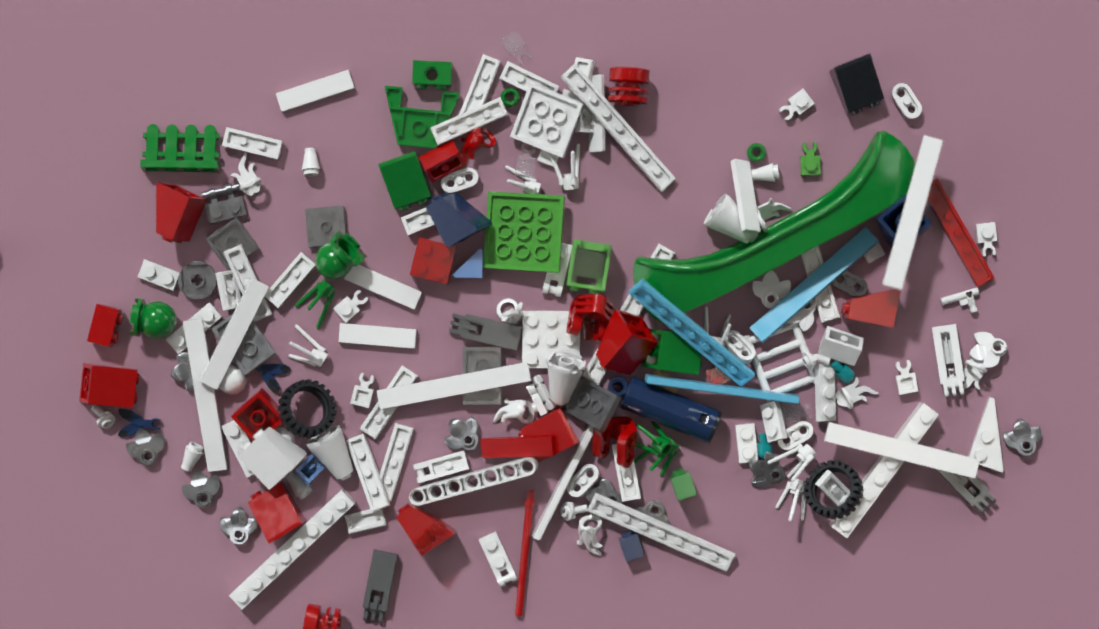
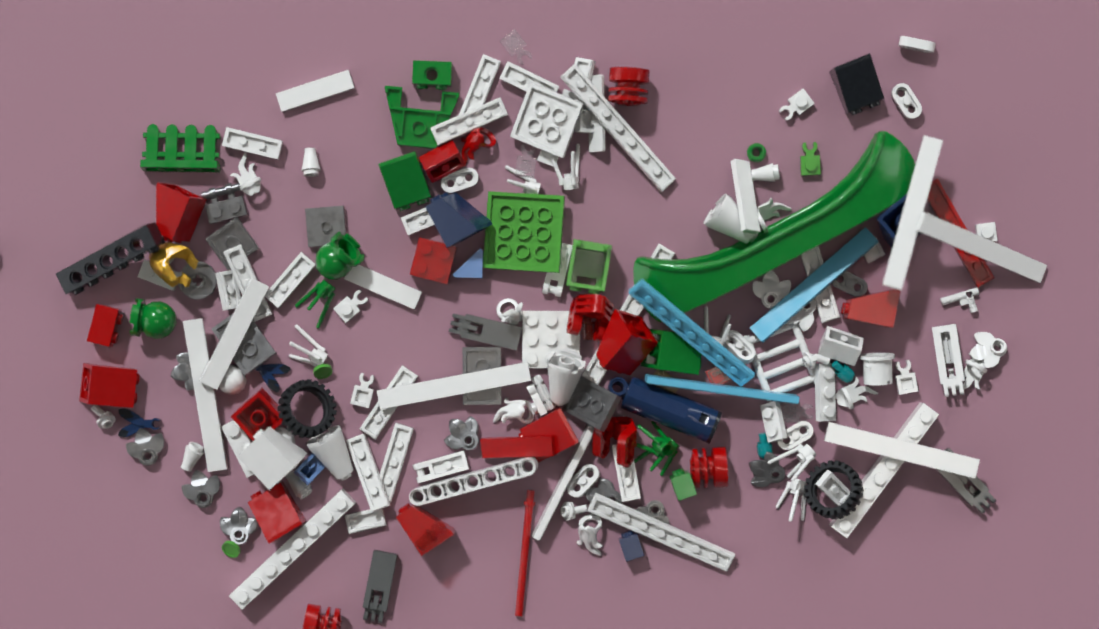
(70, 276): none -> black brick
(161, 259): none -> pearl gold piece
(210, 317): white plate -> none
(231, 549): none -> bright green piece
(322, 371): none -> bright green piece
(377, 335): white tile -> none
(497, 558): white plate -> none
(505, 93): green plate -> none
(709, 467): none -> red wheel
(746, 442): white plate -> none
(877, 368): none -> white piece
(917, 44): none -> white beam
(980, 247): none -> white tile
(986, 440): white wing -> none
(1023, 434): flat silver plate -> none

